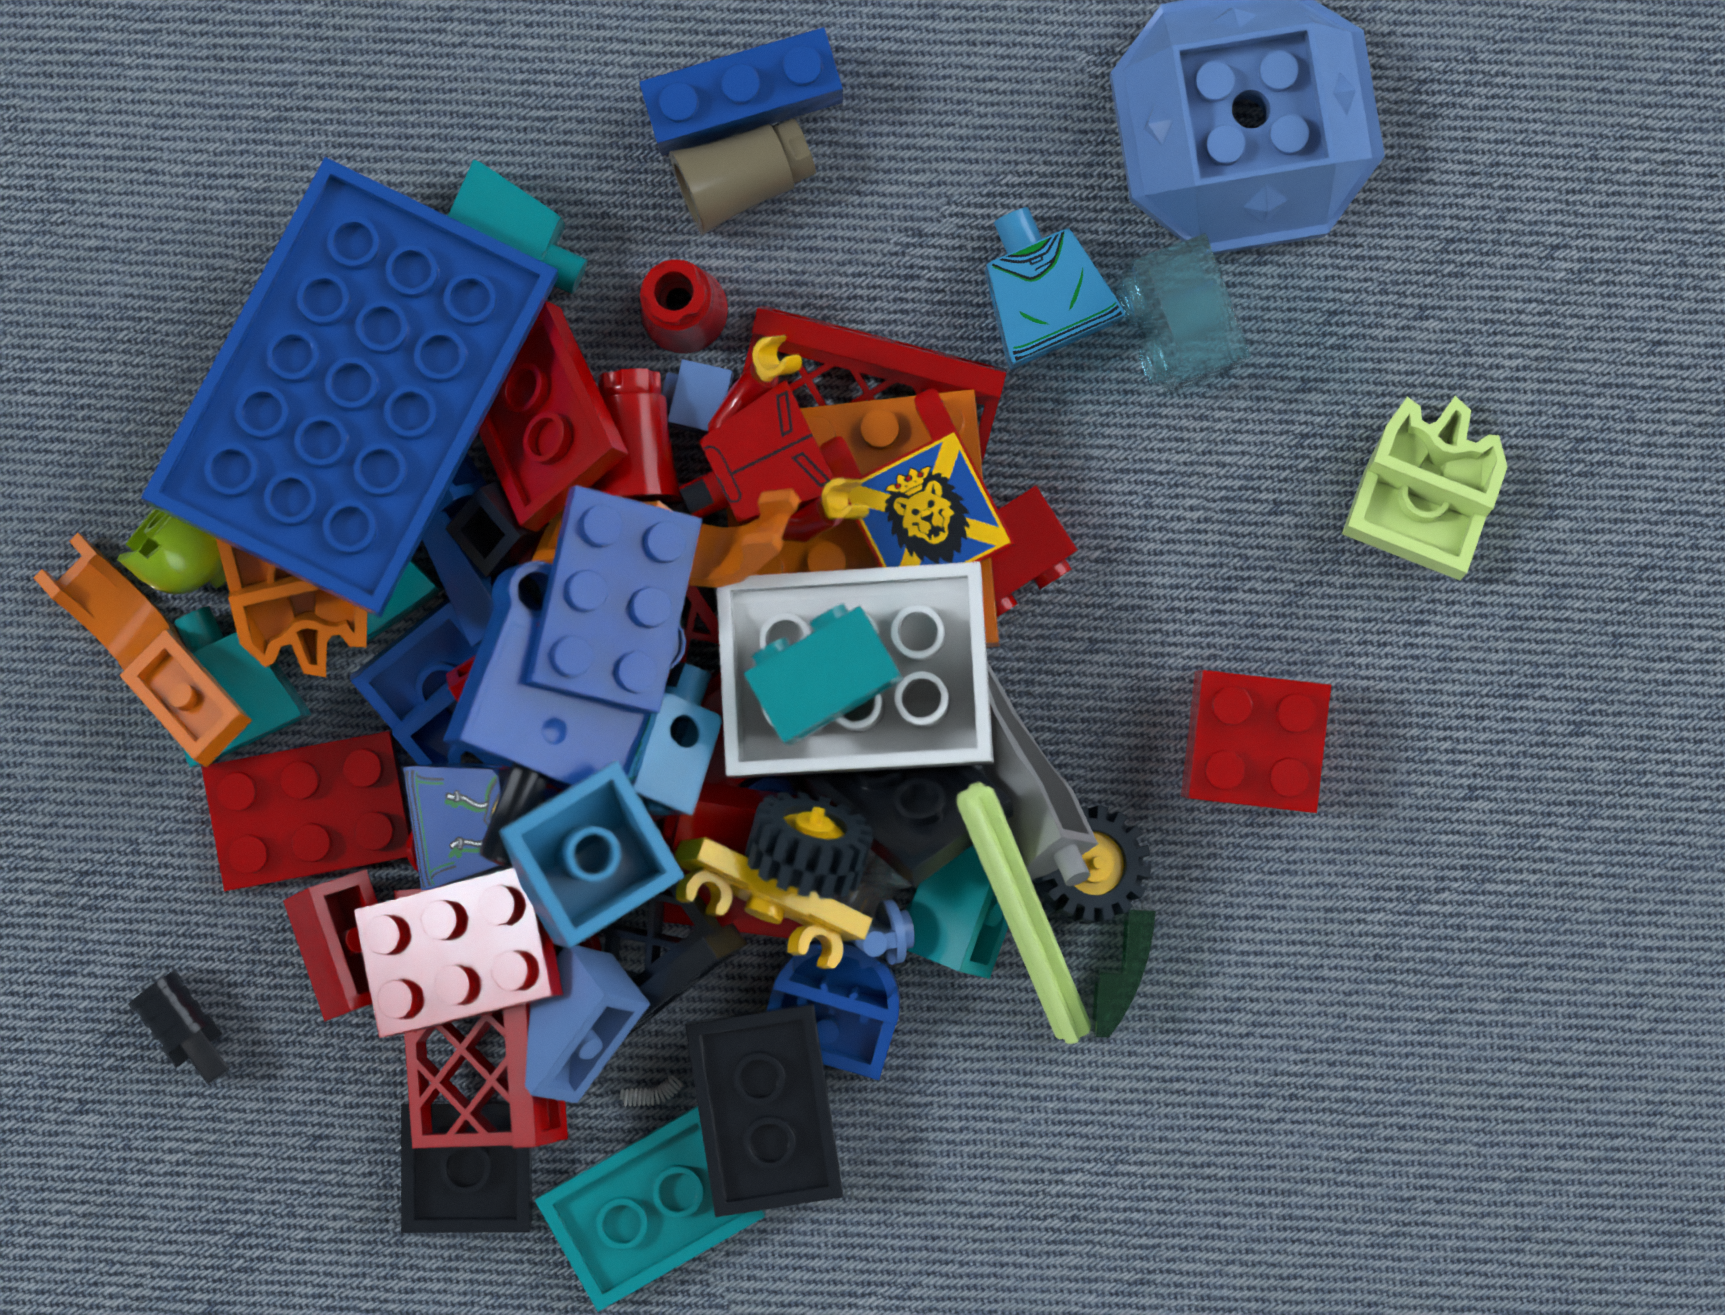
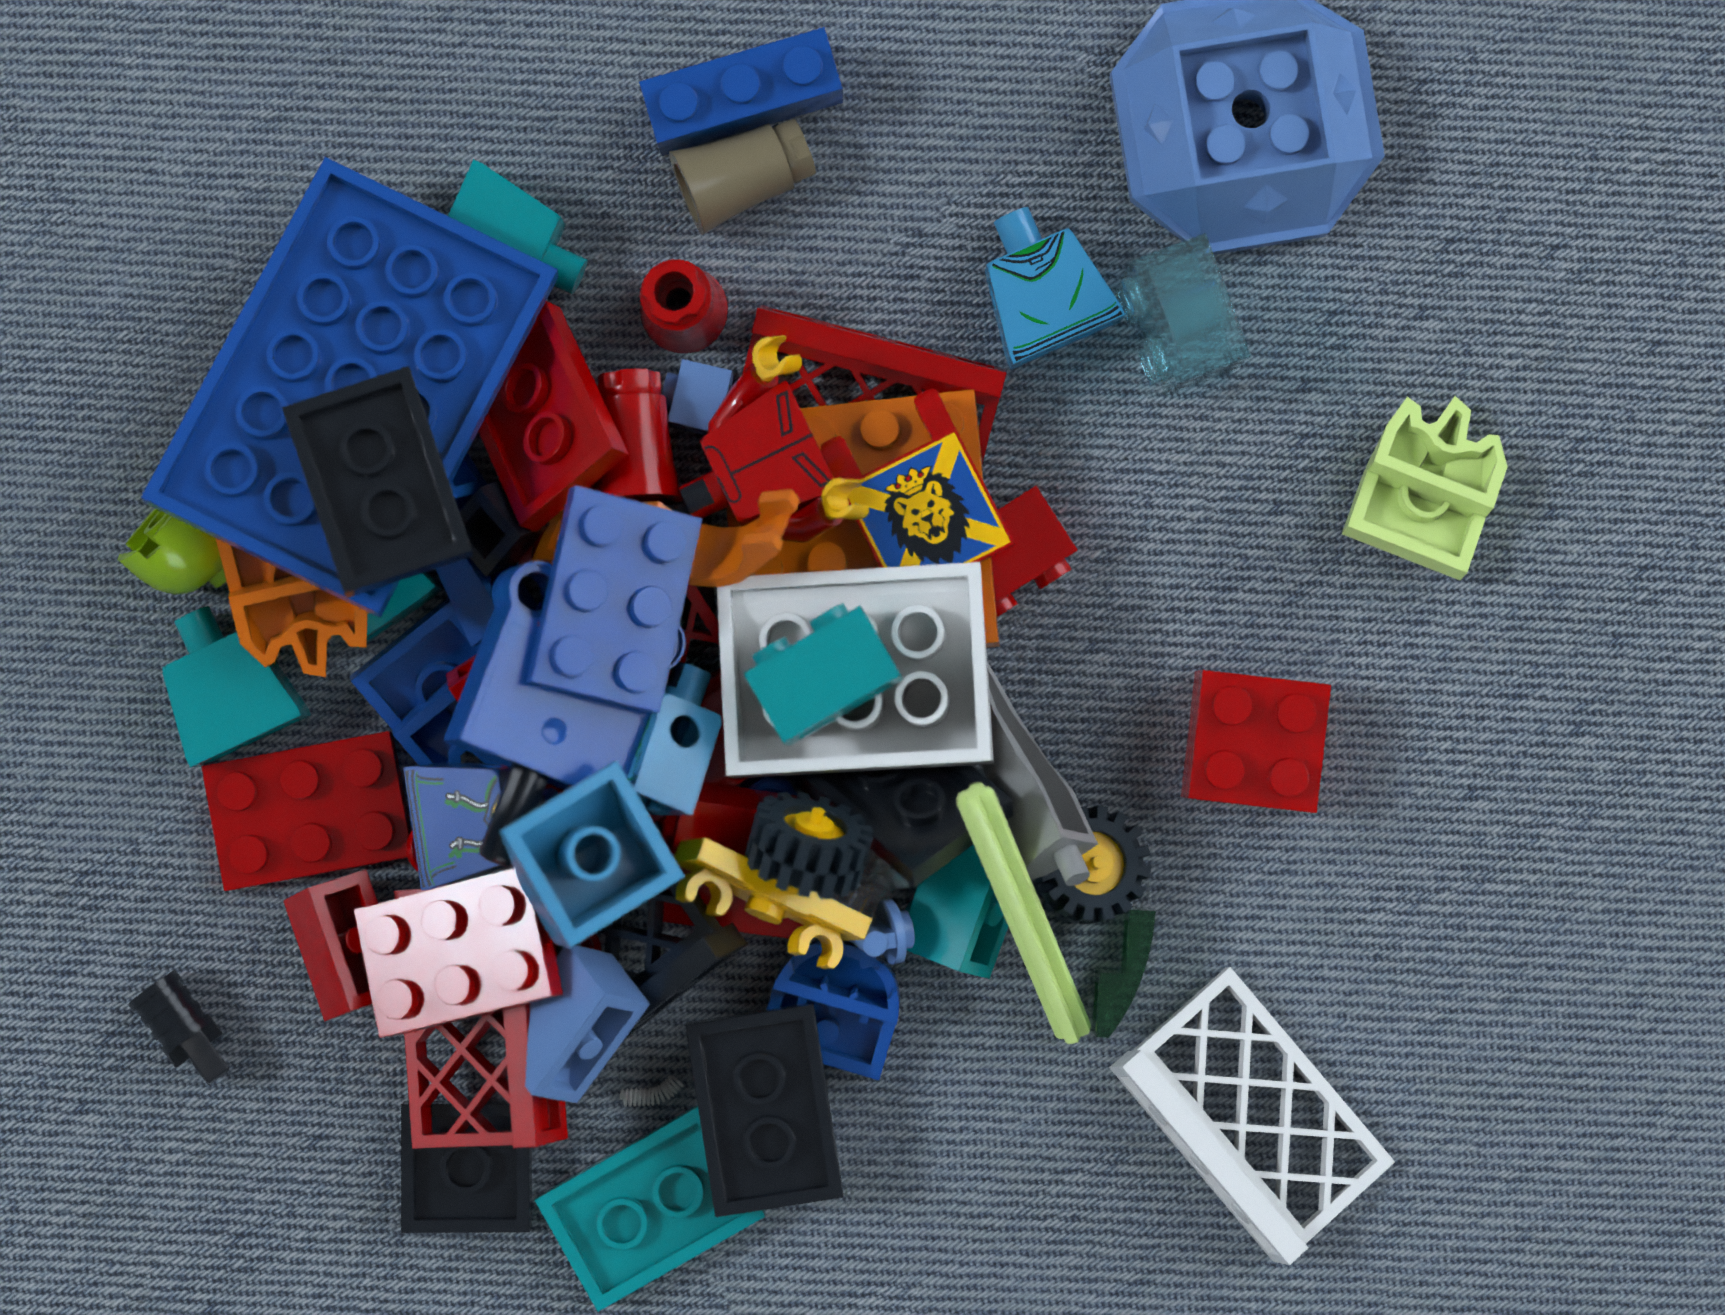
(149, 651): orange piece -> none
(377, 482): none -> black plate
(1212, 1153): none -> white fence

